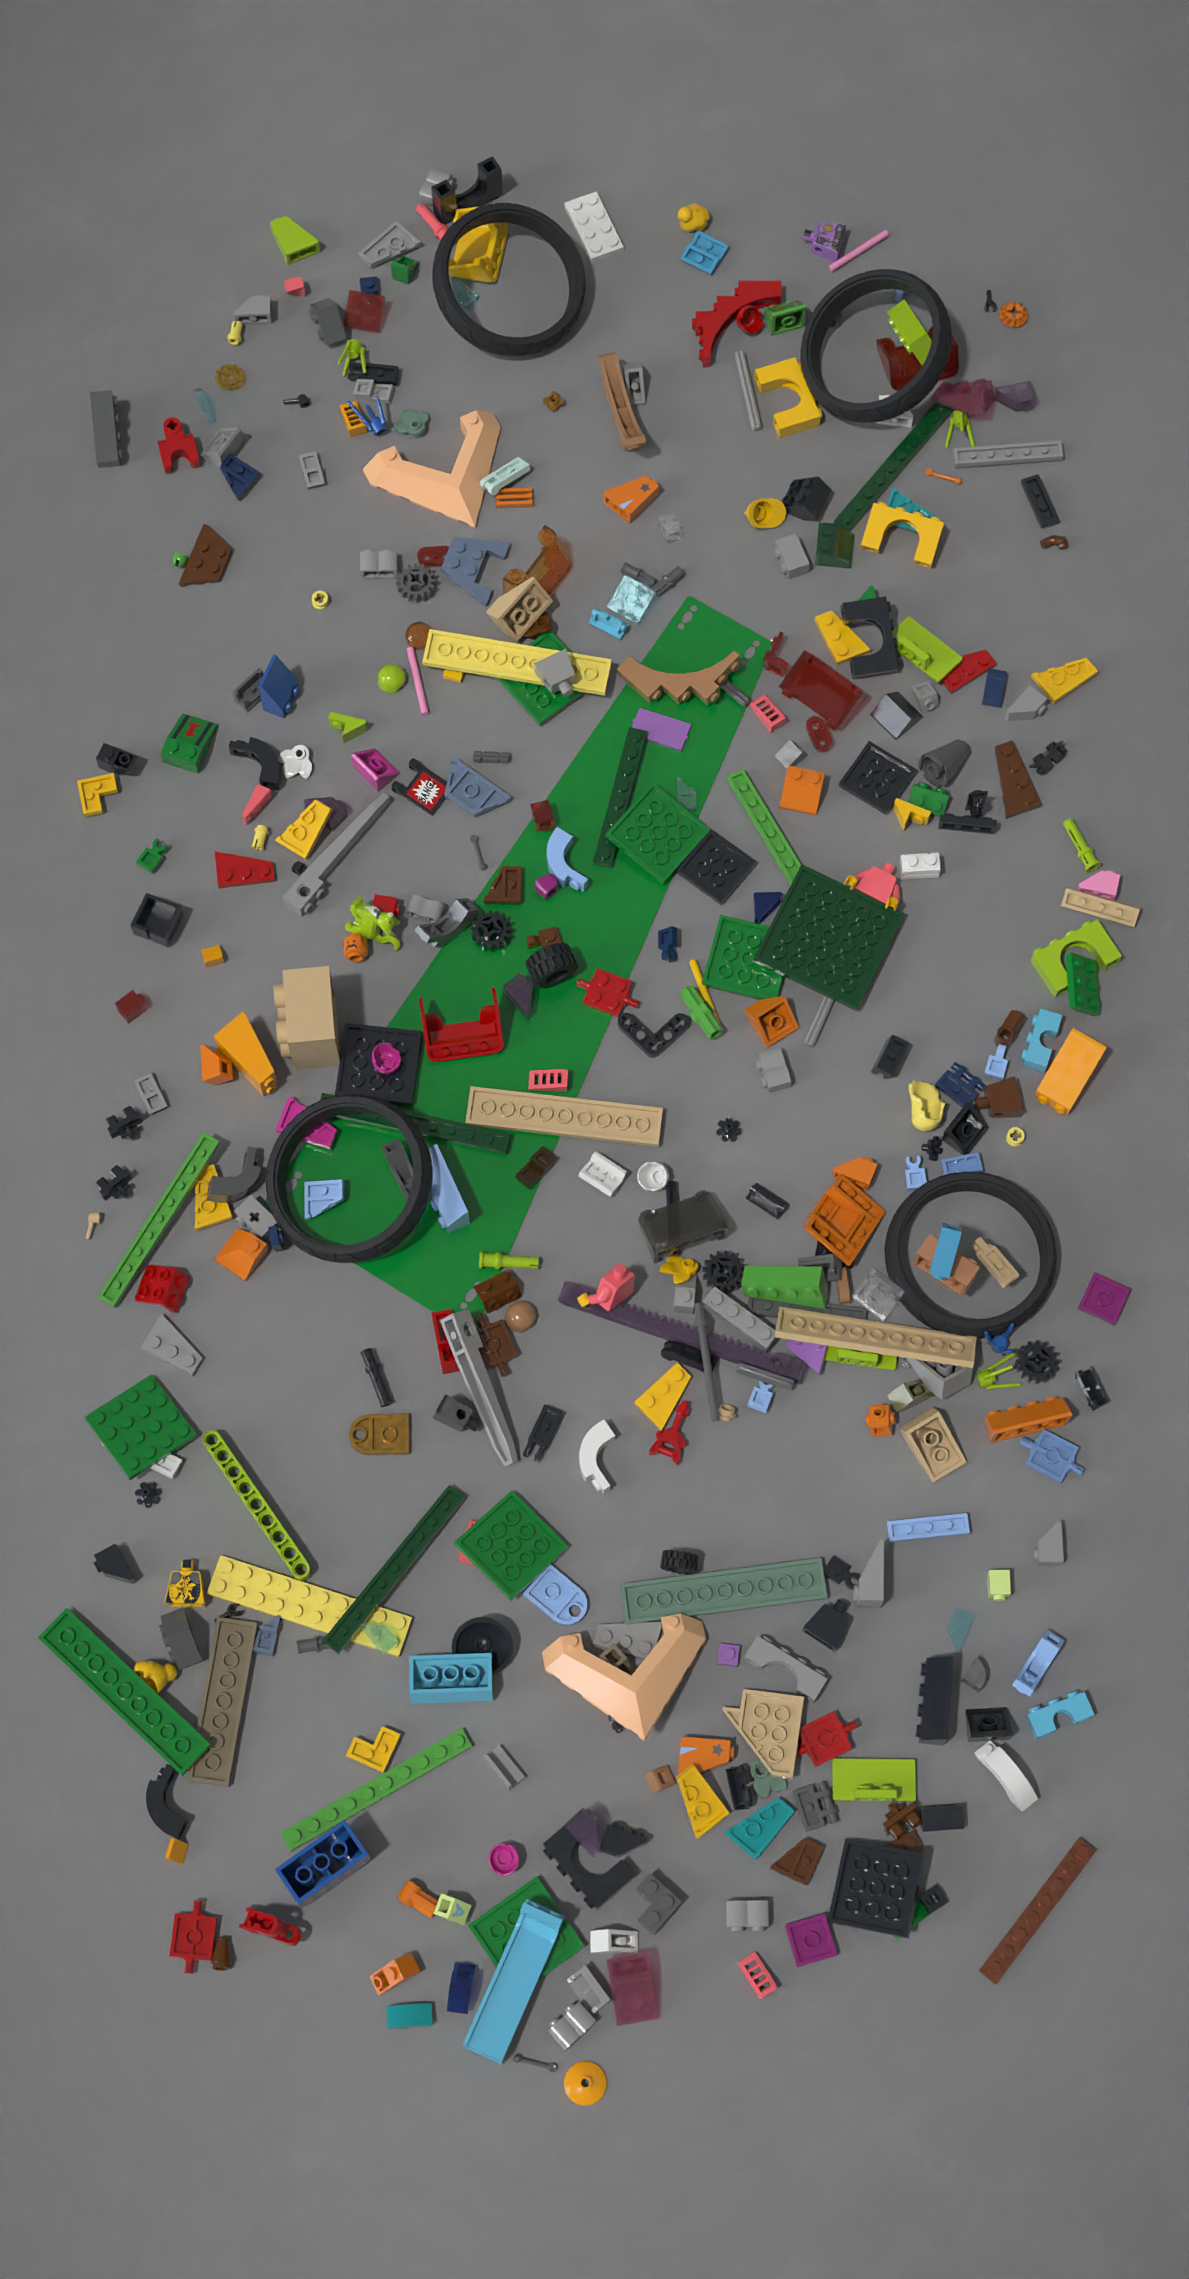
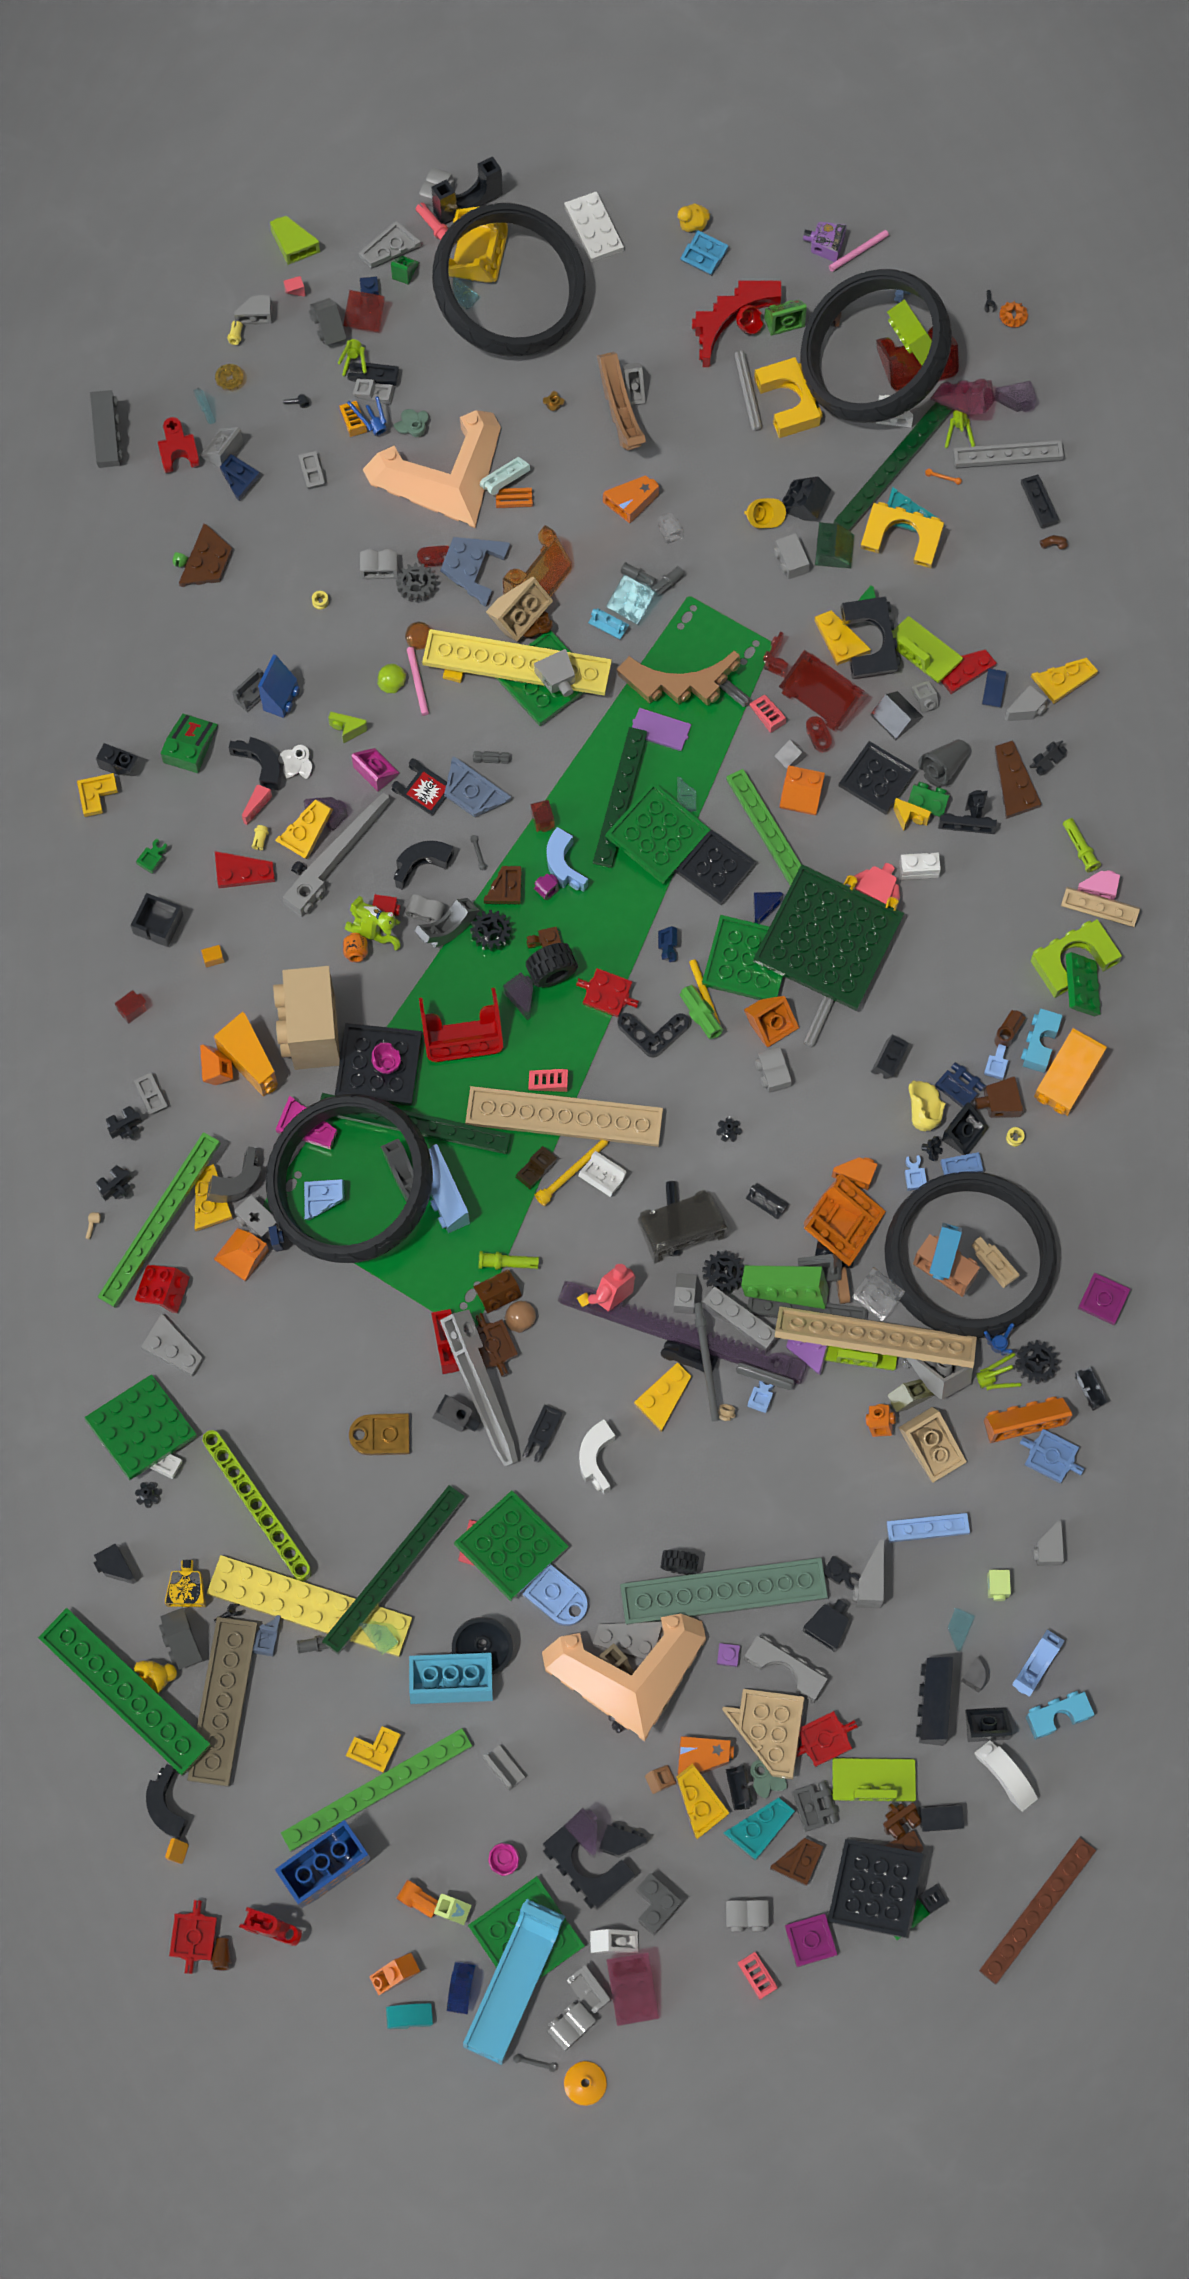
(367, 1355): black pin -> none
(421, 853): none -> black arch
(543, 1196): none -> yellow piece
(653, 1176): white hair -> none
(672, 1436): red piece -> none
(680, 1268): yellow plate -> none

